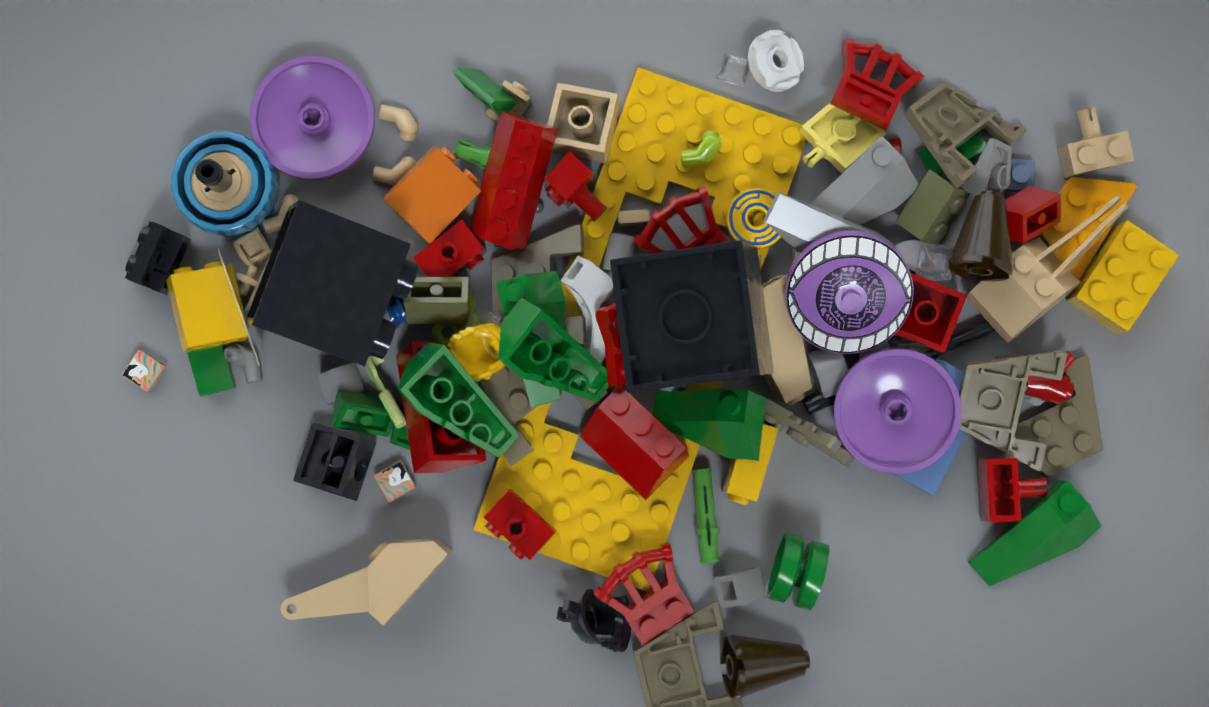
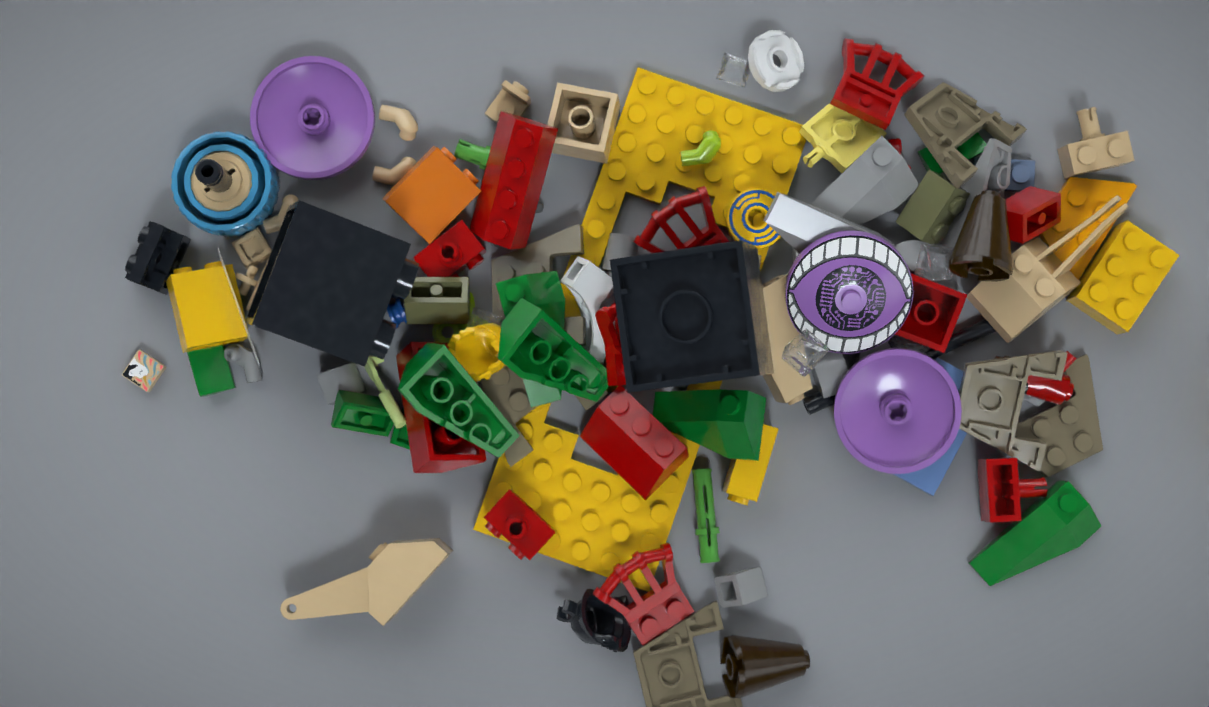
(335, 461): black brick -> none
(395, 481): tile -> none
(485, 90): green slope -> none
(569, 184): red brick -> none
(633, 218): tan tile -> none
(798, 571): green wheel -> none
(804, 352): none -> clear slope
(805, 433): dark tan wing -> none

